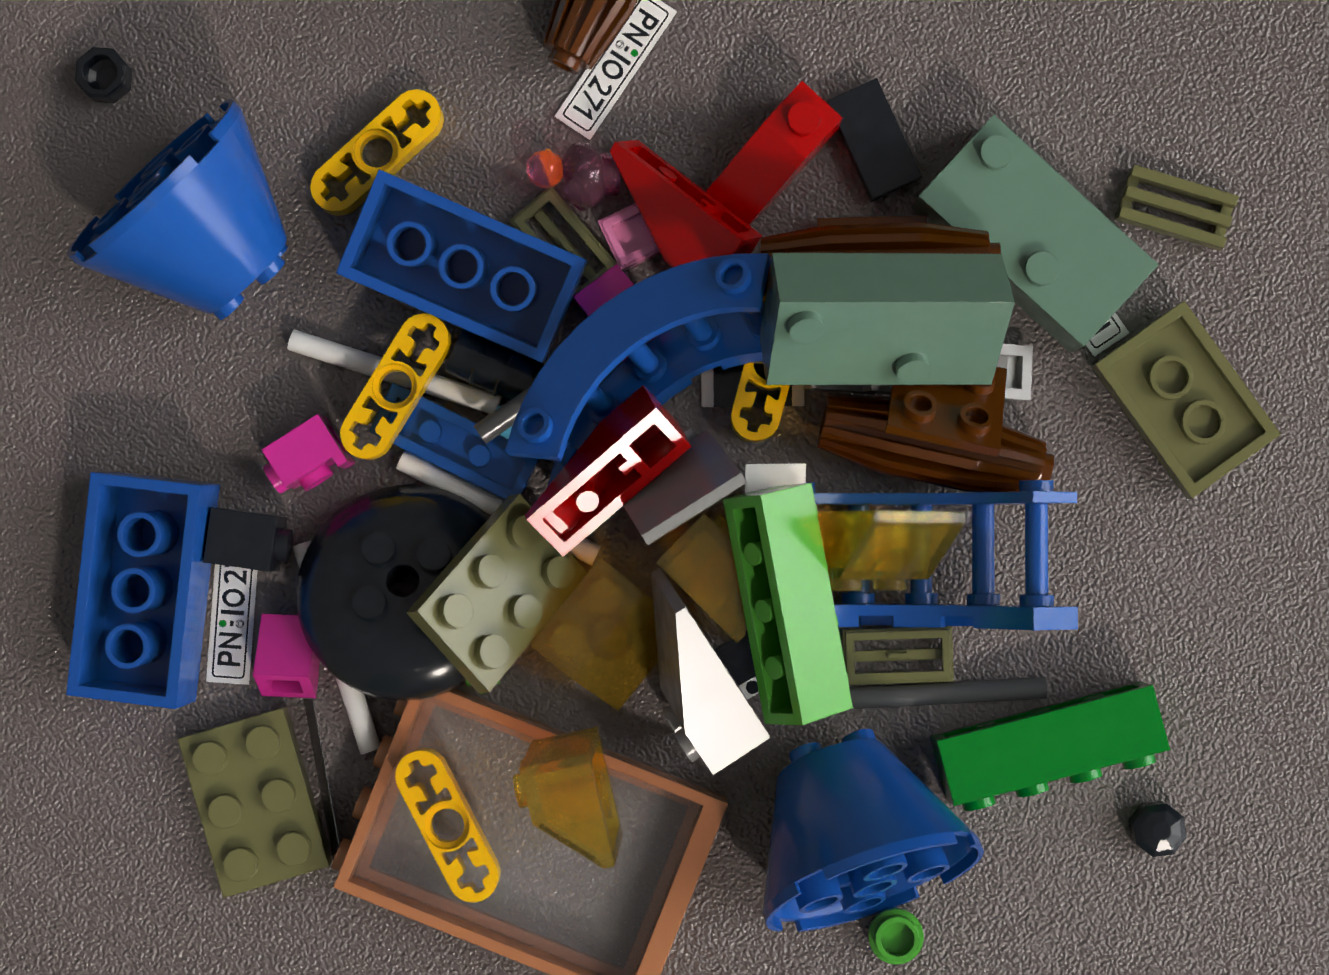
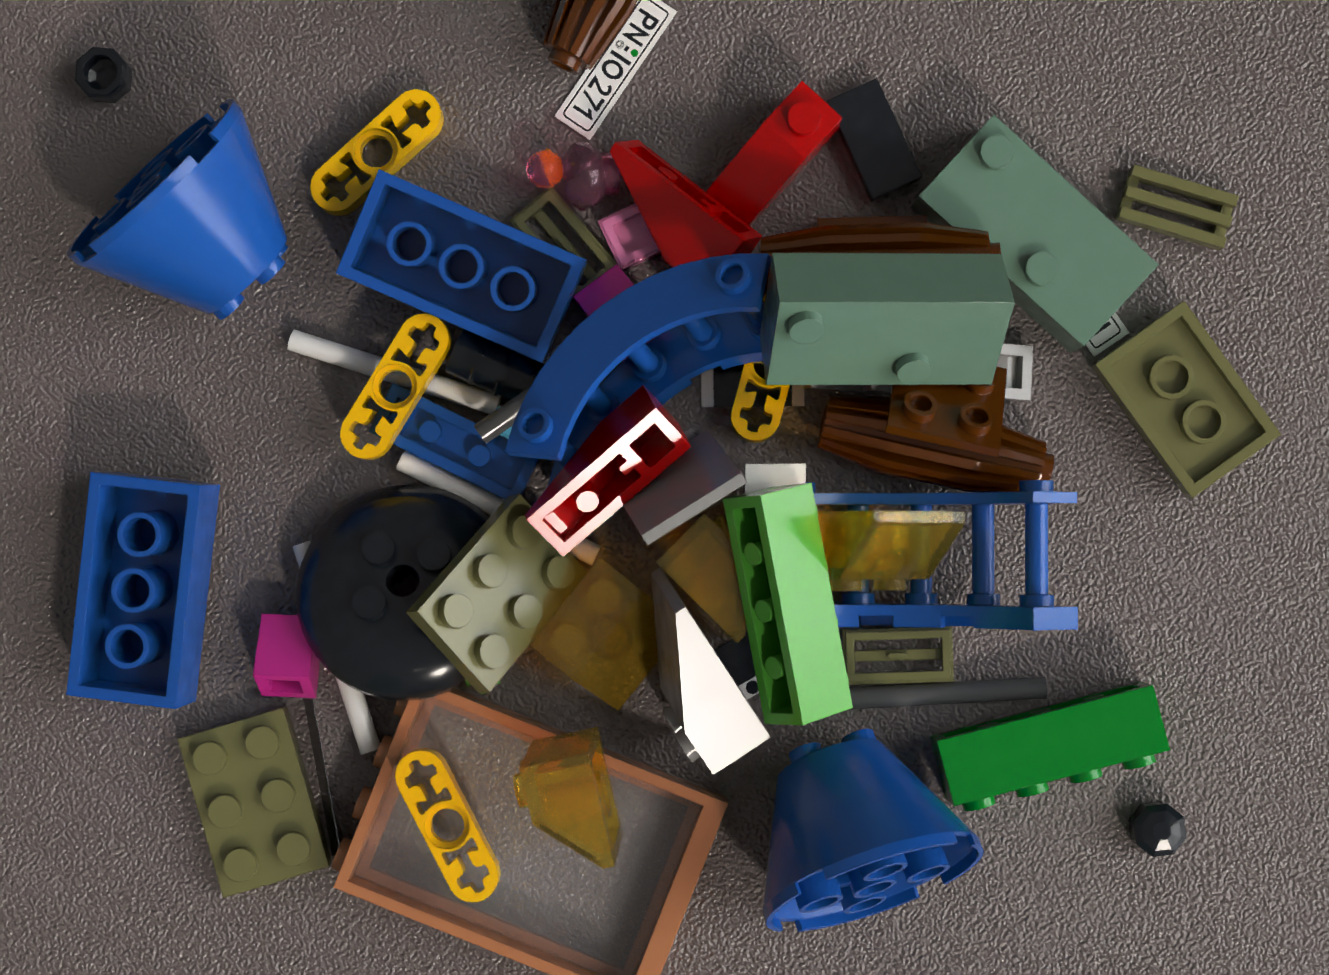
(231, 625): white sticker -> none
(247, 540): black brick -> none
(305, 455): dark pink brick -> none
(895, 936): bright green plate -> none

